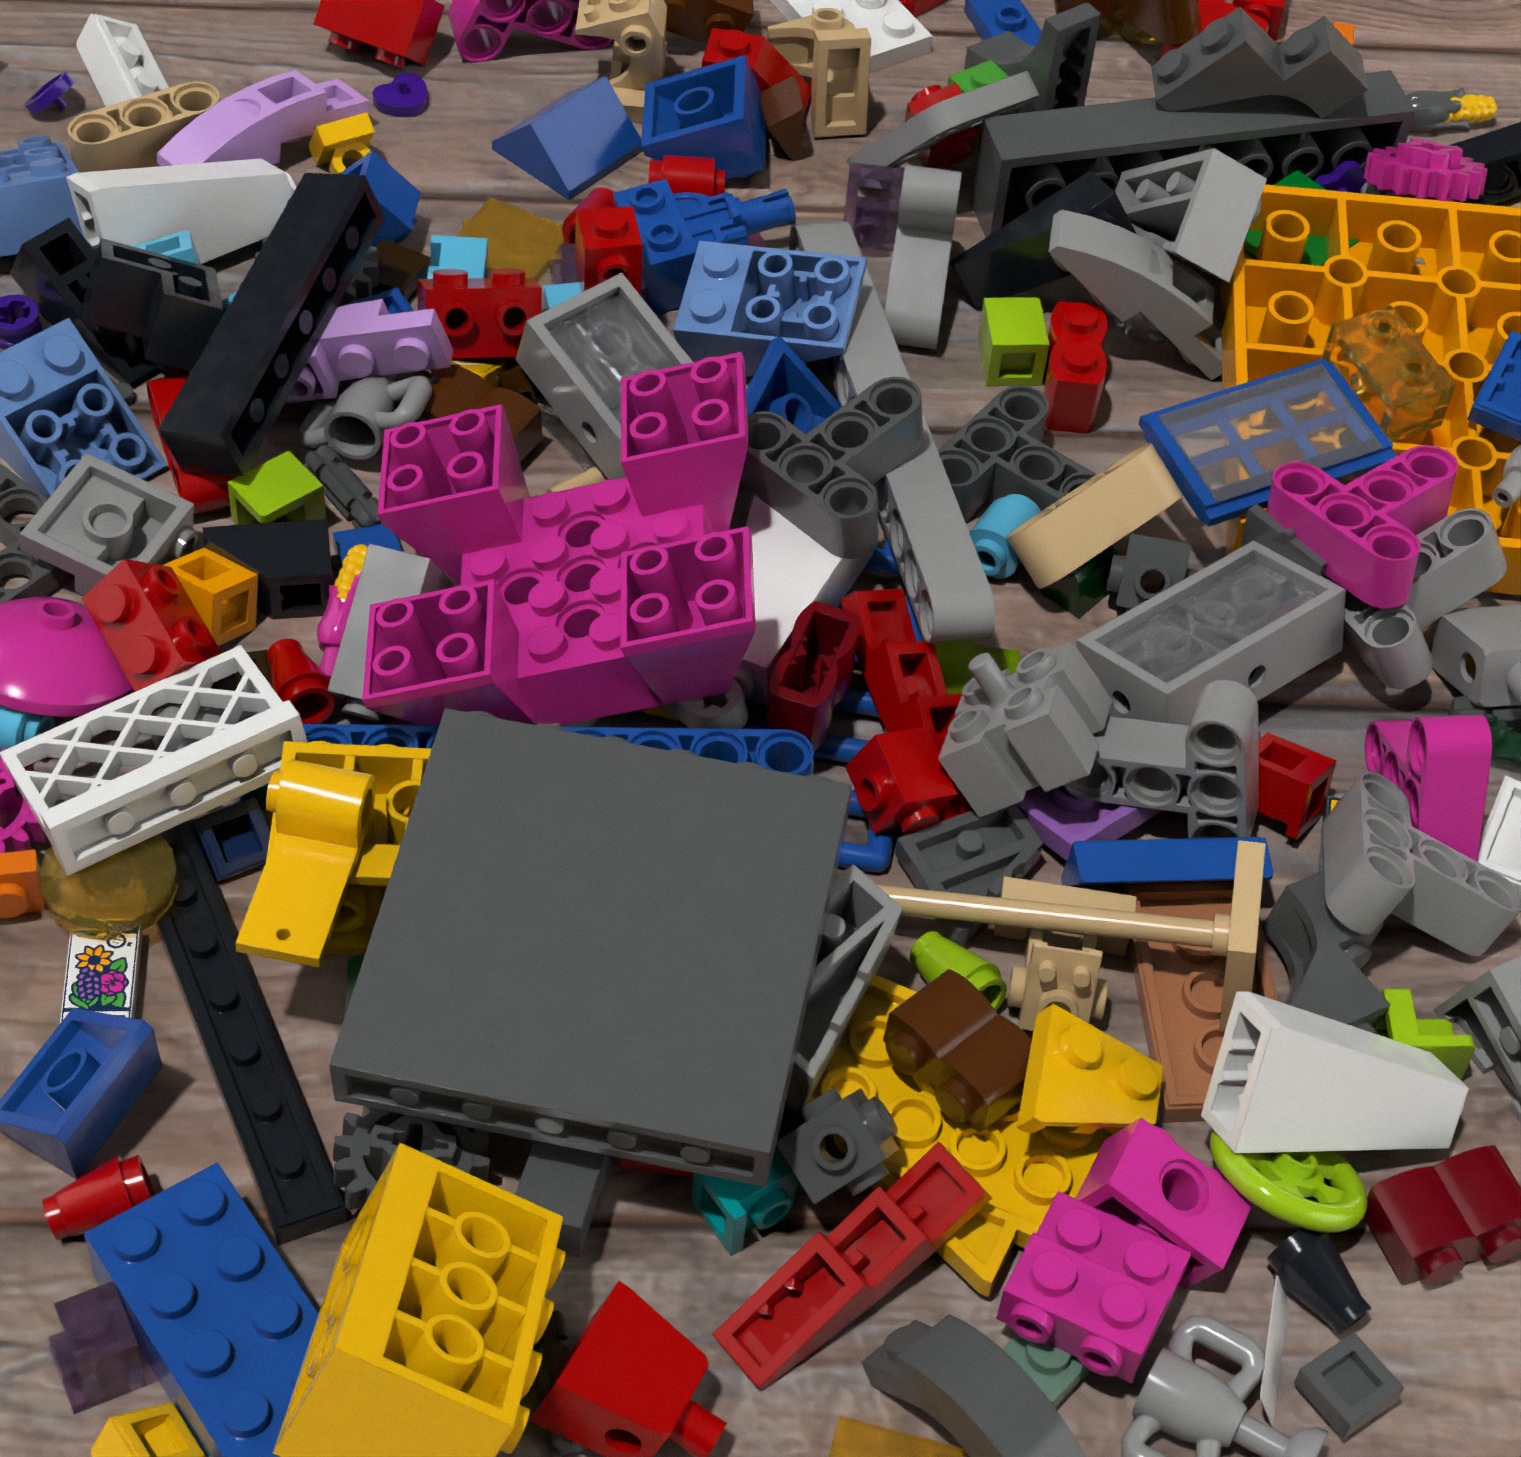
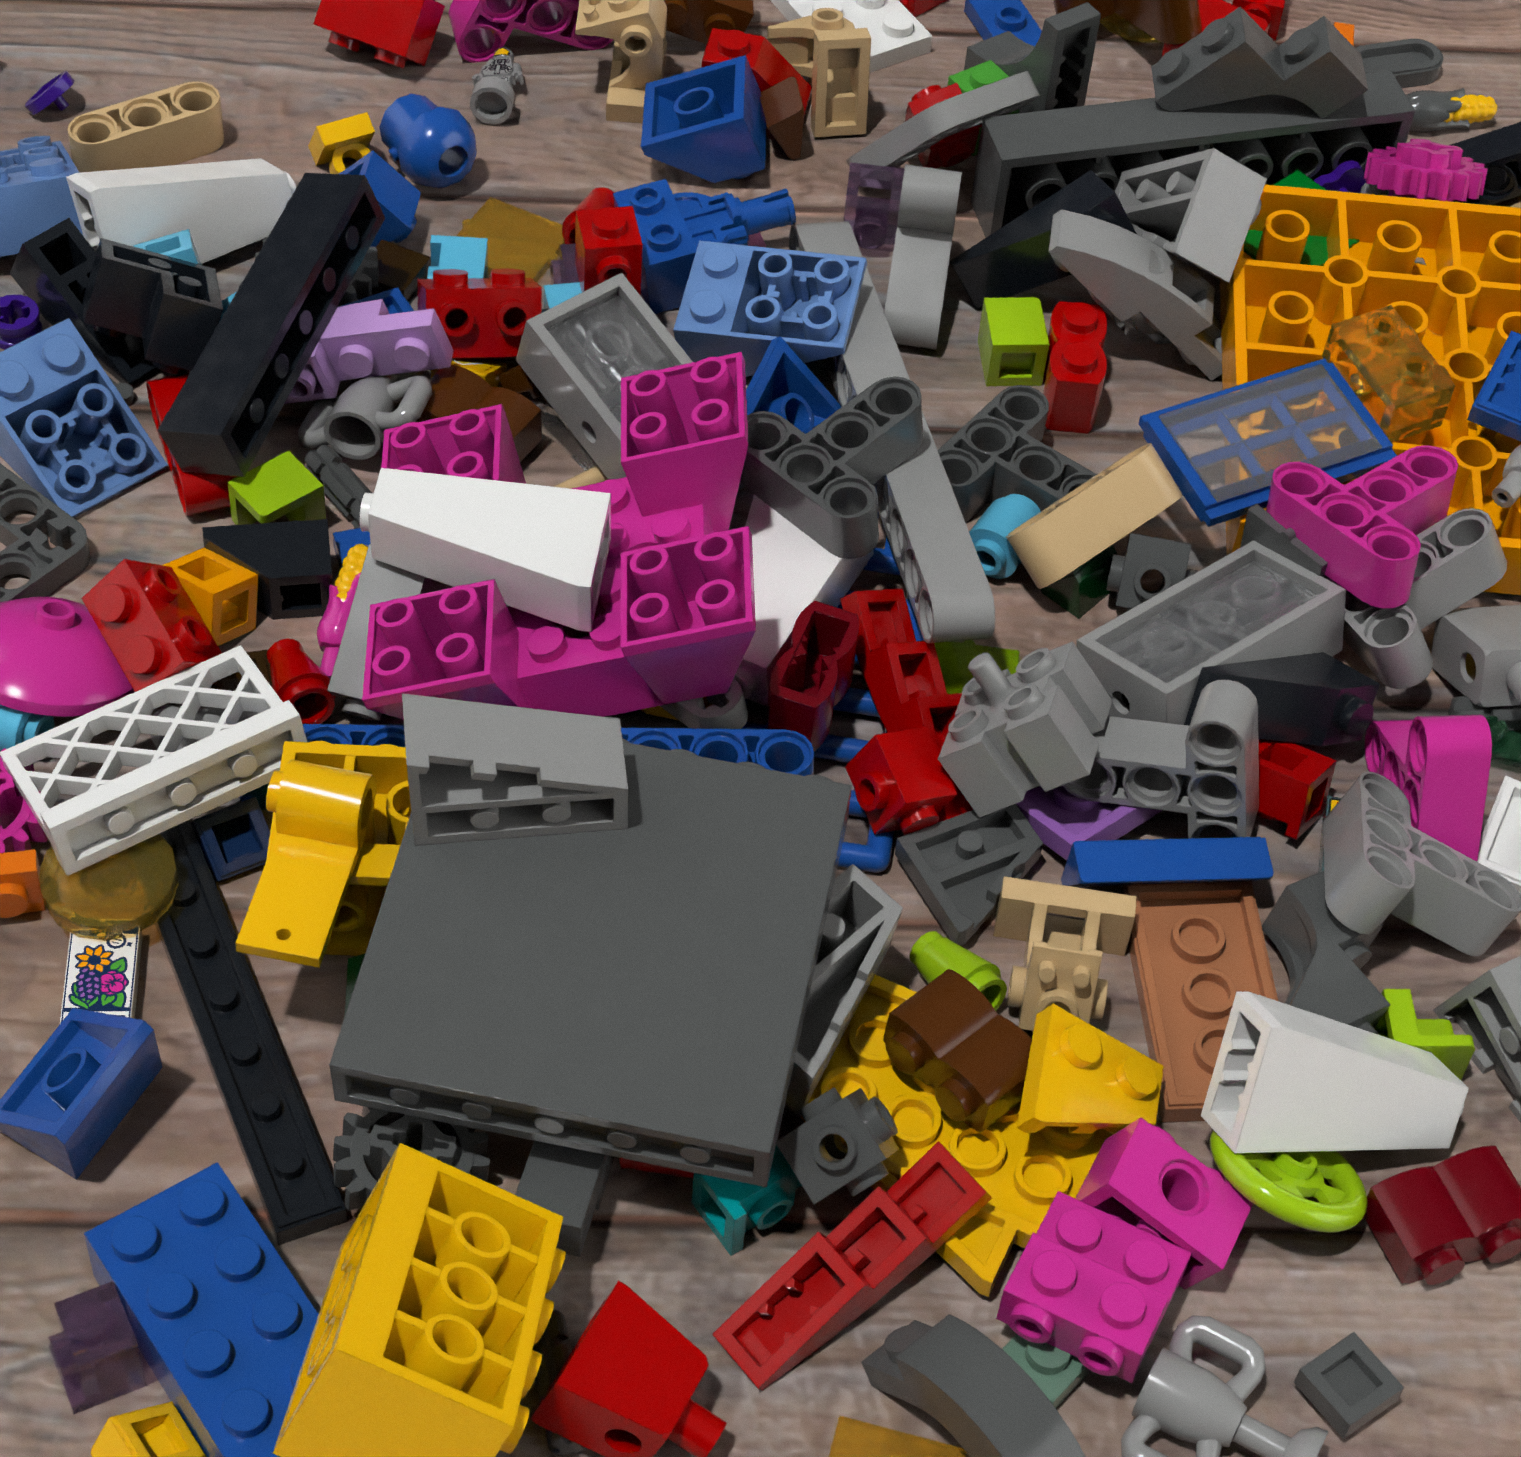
(98, 1196): red cone -> none
(108, 517): light grey plate -> none
(118, 60): white slope -> none
(261, 118): lavender slope -> none
(402, 97): dark purple piece -> none
(429, 141): none -> blue piece
(493, 91): none -> light grey piece
(510, 771): none -> light grey wedge
(534, 540): none -> white slope
(573, 139): blue slope -> none
(688, 174): red brick -> none
(1228, 935): tan tile -> none
(1274, 1351): white sticker -> none
(1301, 697): none -> black slope
(1319, 1278): black cone -> none
(1410, 60): none -> dark grey tile

